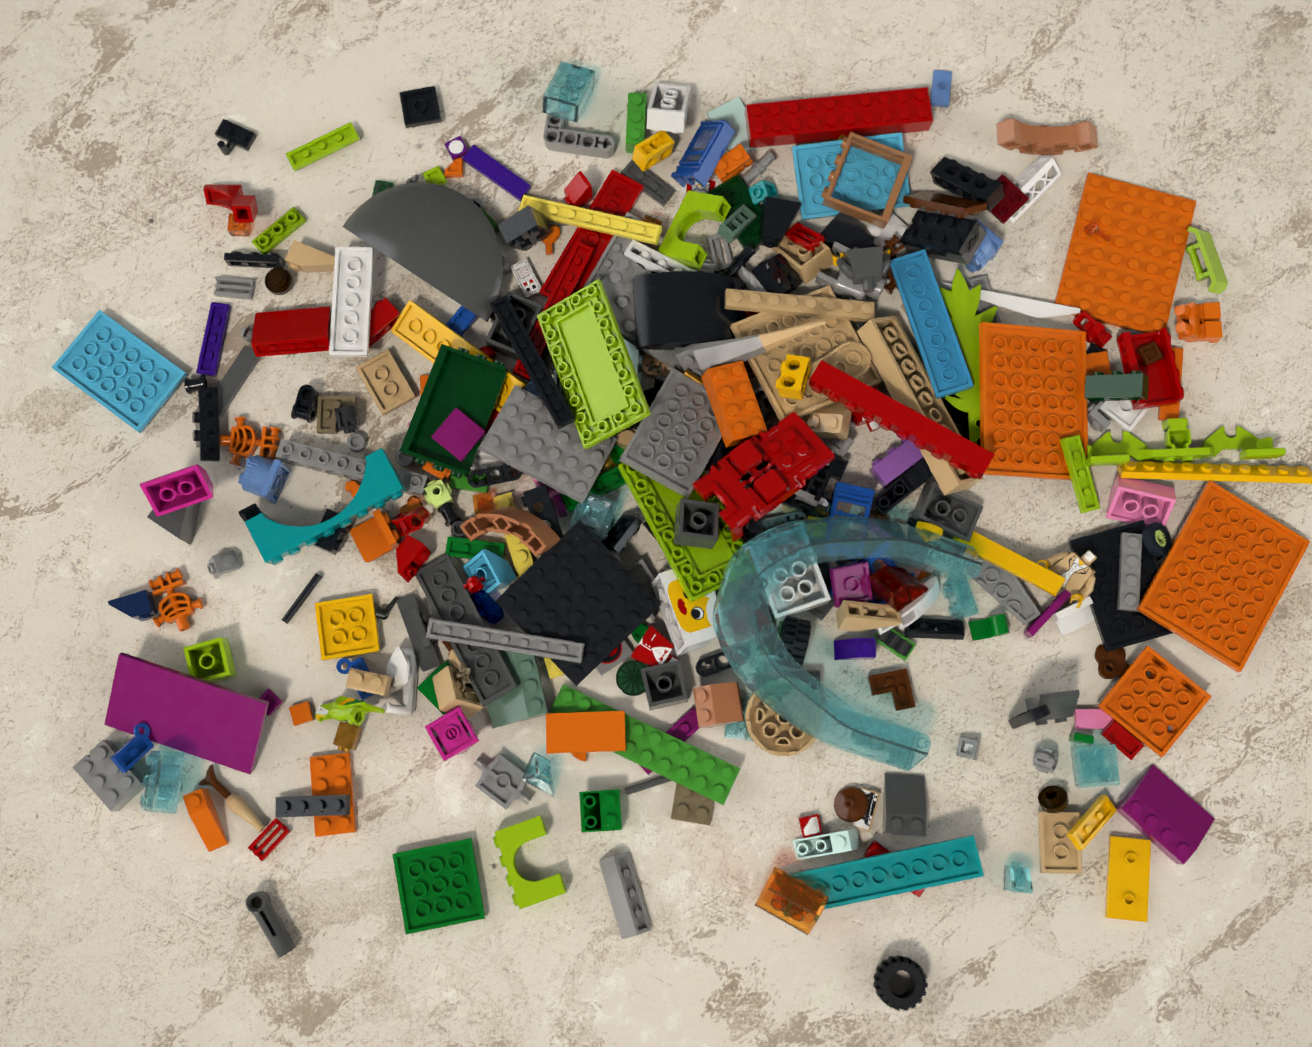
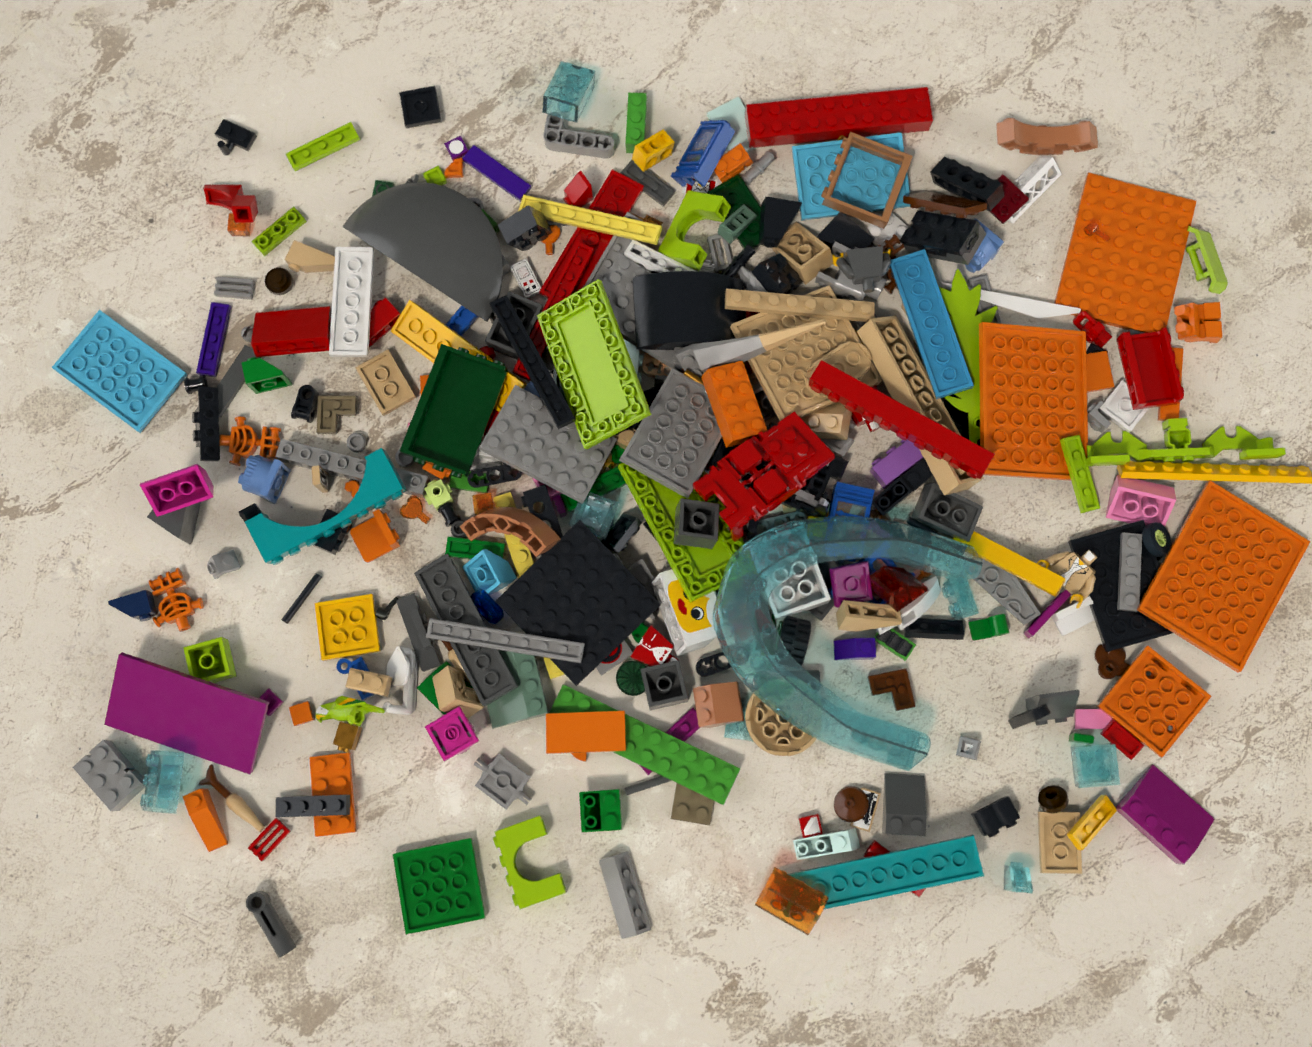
(133, 749): blue hinge -> none
(254, 259): black plate -> none
(262, 376): none -> green slope
(320, 479): none -> tan tile
(346, 419): black bracket -> none
(407, 522): red piece -> none
(410, 557): red slope -> none
(458, 434): magenta tile -> none
(464, 673): dark tan plant -> none
(474, 584): red plate -> none
(538, 773): clear light blue slope -> none
(668, 107): white brick -> none
(763, 189): teal bracket -> none
(798, 377): yellow brick -> none
(802, 239): red tile -> none
(917, 987): black tyre -> none
(930, 528): yellow tile -> none
(940, 88): medium blue plate -> none
(996, 816): none -> black brick
(1045, 760): light grey gear -> none
(1116, 386): dark green brick -> none
(1128, 879): yellow plate -> none
(1150, 354): reddish brown tile -> none

